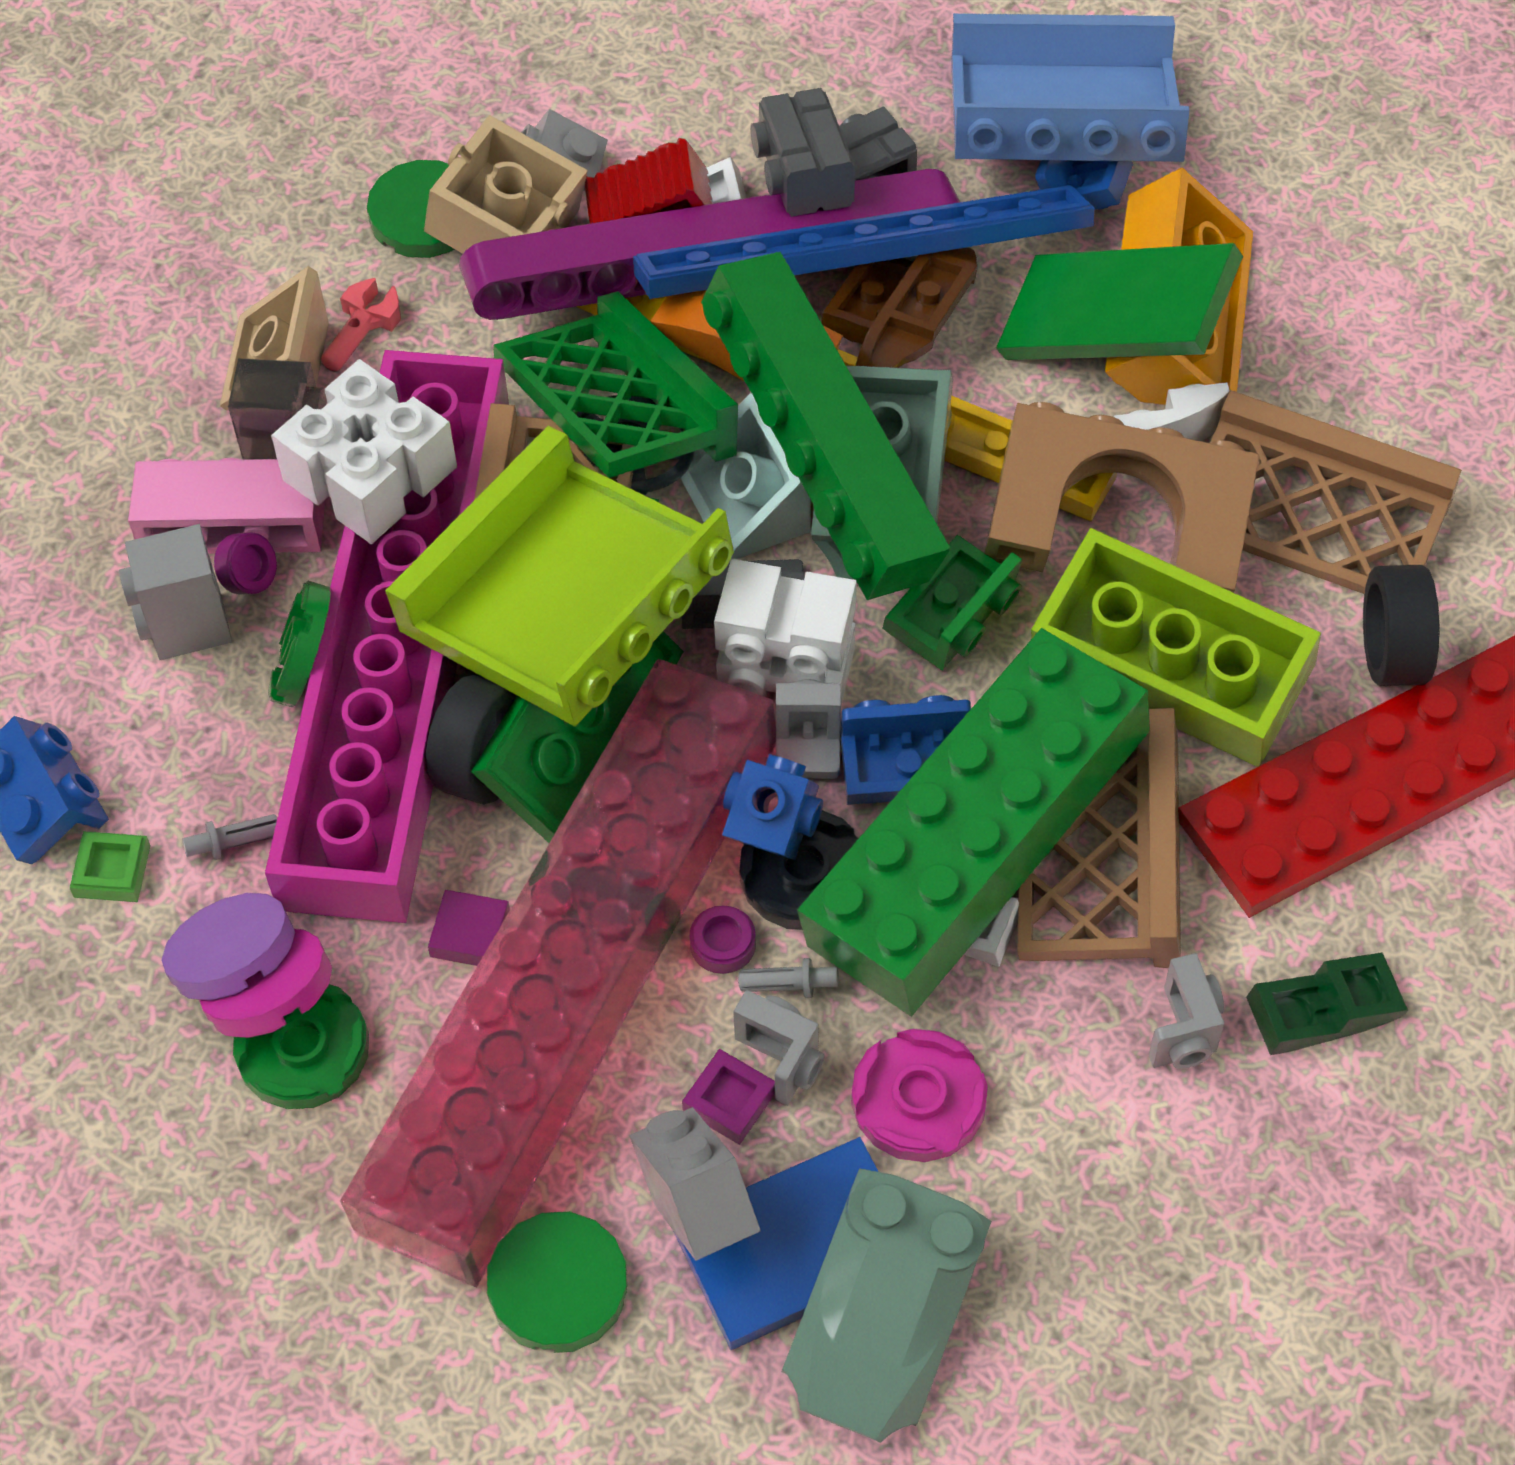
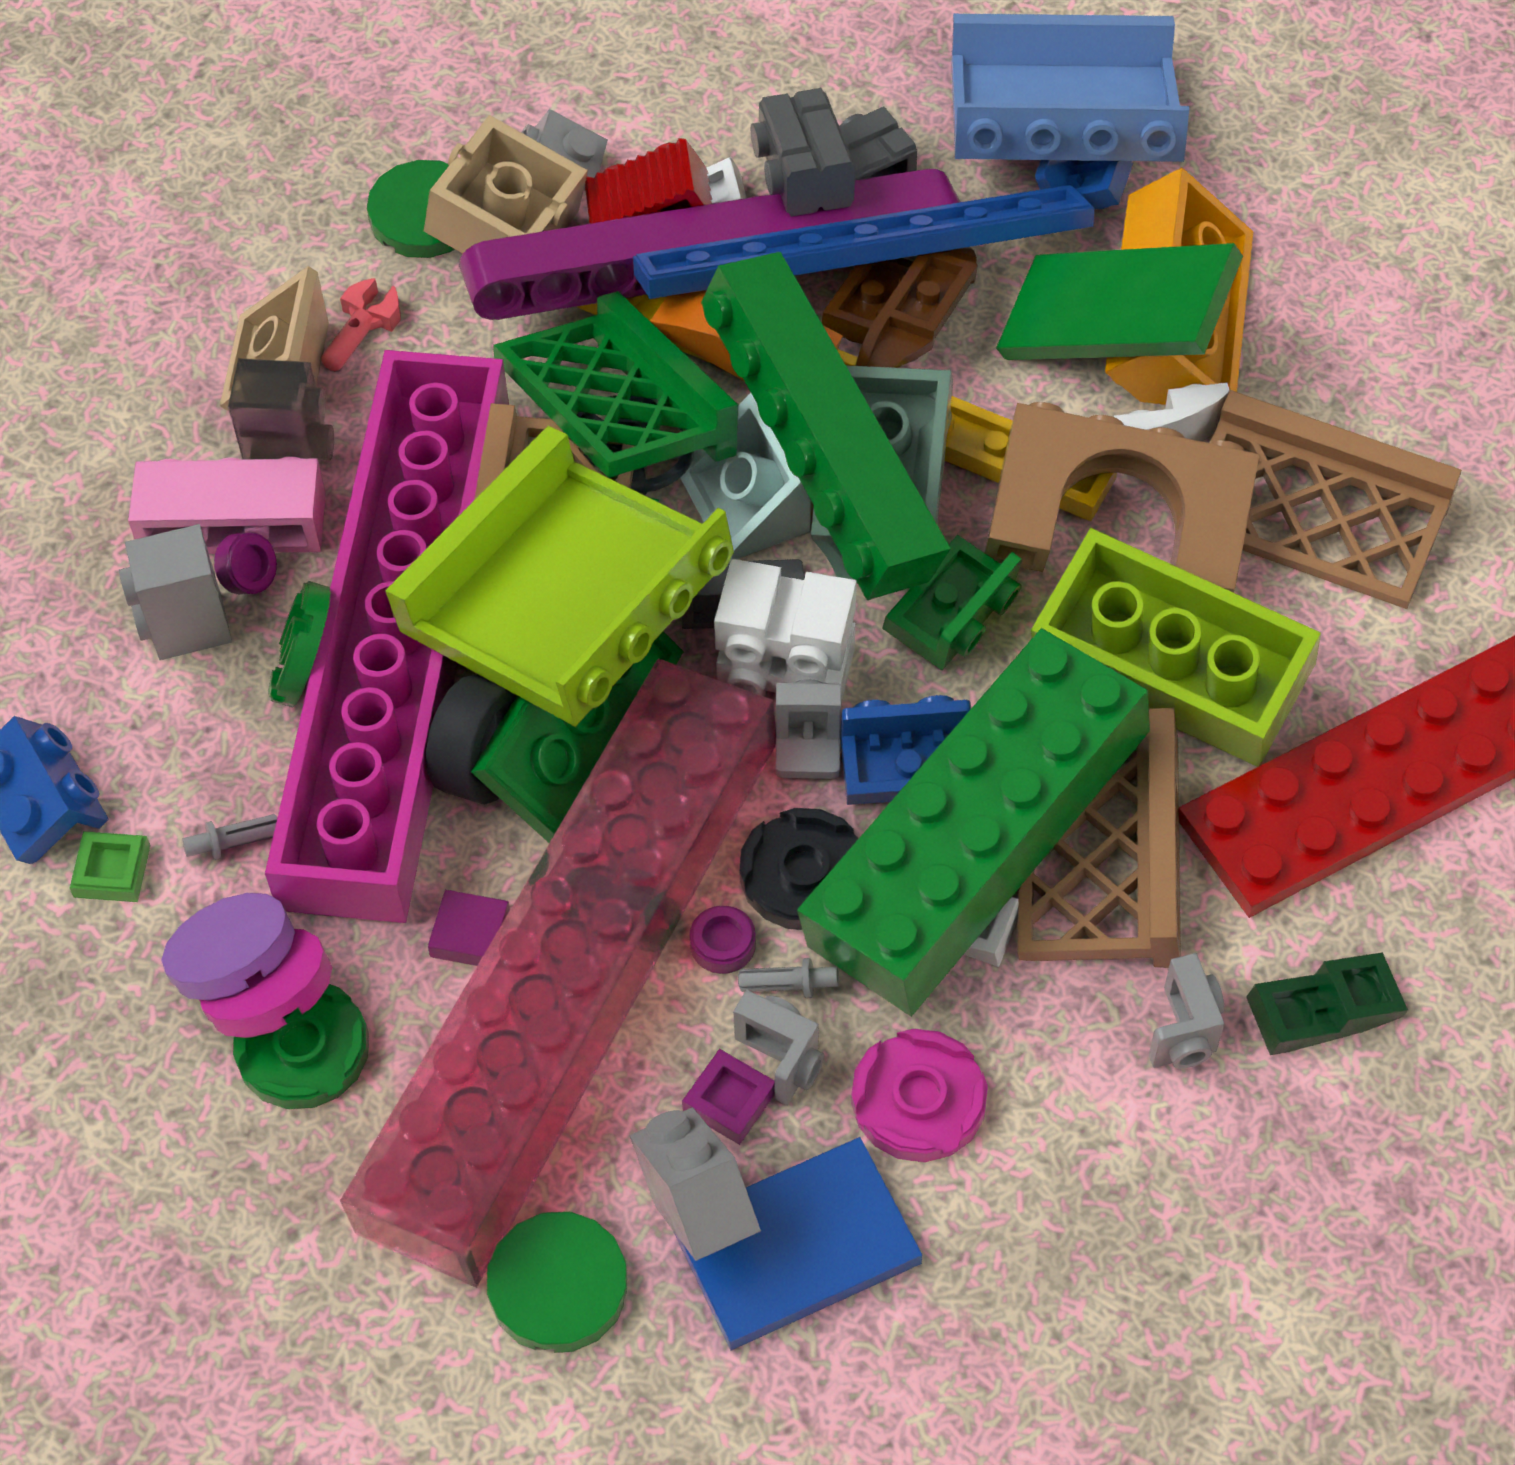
(365, 451): white brick -> none
(748, 803): blue brick -> none
(884, 1304): sand green slope -> none
(1401, 625): black tyre -> none

